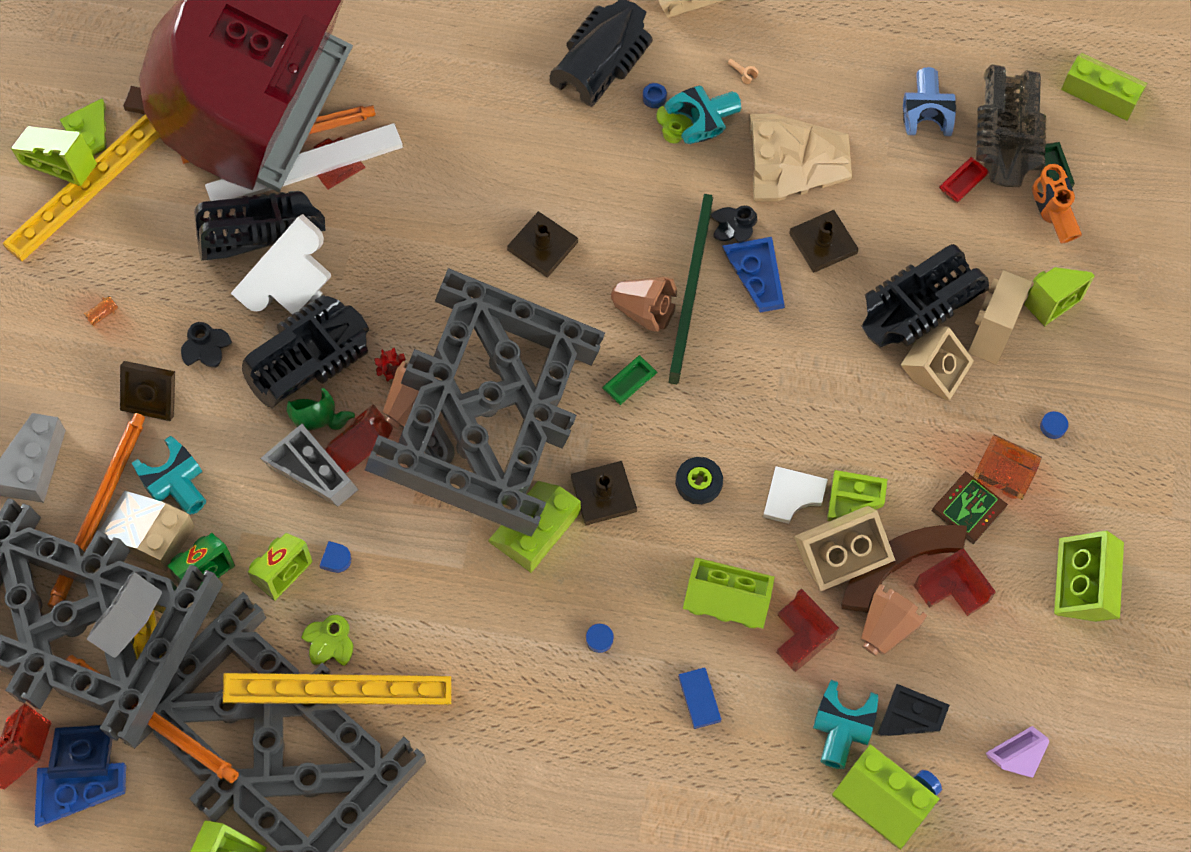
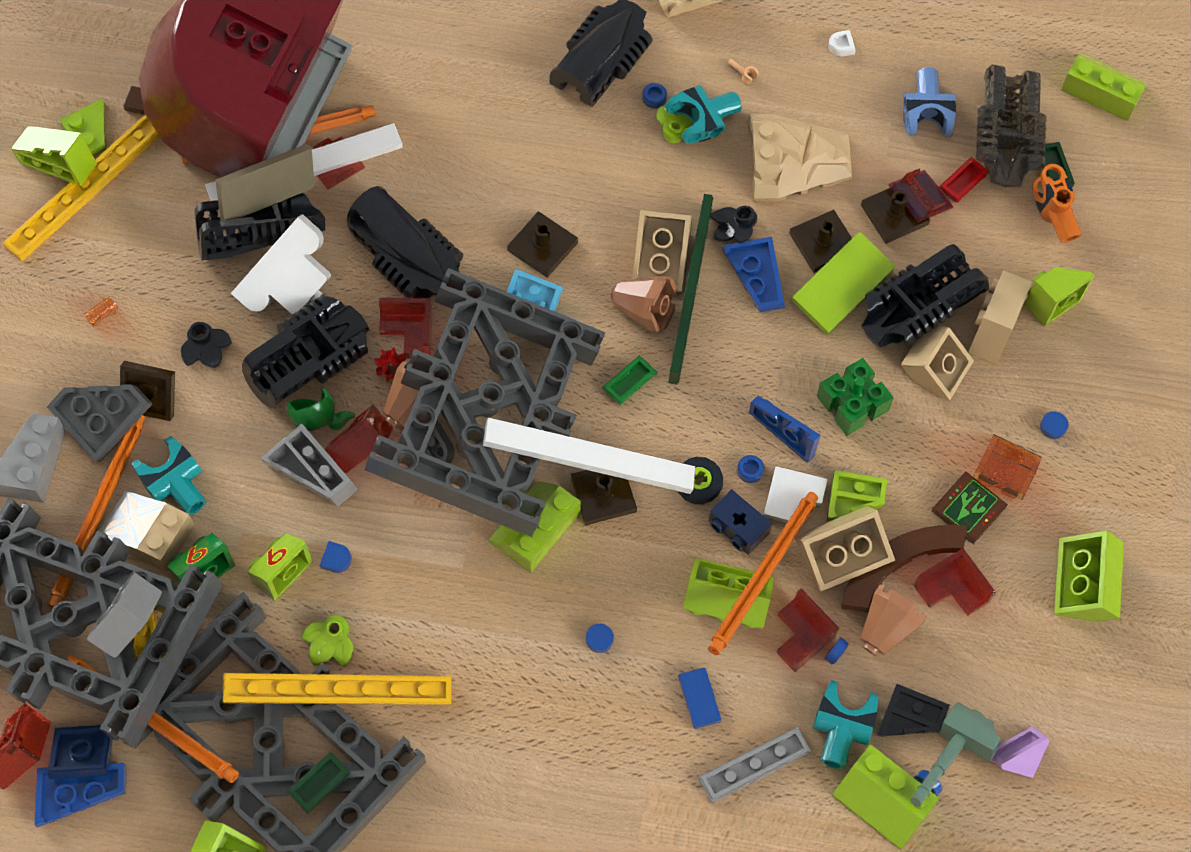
(99, 414): none -> dark grey plate
(265, 183): none -> dark tan tile
(318, 782): none -> dark green tile
(404, 249): none -> black connector
(408, 318): none -> clear red panel
(535, 290): none -> medium azure bracket
(588, 455): none -> white tile
(662, 246): none -> tan slope
(733, 510): none -> dark blue brick
(750, 469): none -> blue tile
(754, 765): none -> light grey tile
(762, 574): none -> orange piece
(786, 428): none -> blue wing
(836, 651): none -> blue tile
(841, 44): none -> white tile
(842, 283): none -> lime tile
(854, 396): none -> green brick
(890, 215): none -> dark brown tile
(923, 194): none -> clear red piece
(965, 730): none -> sand green piece

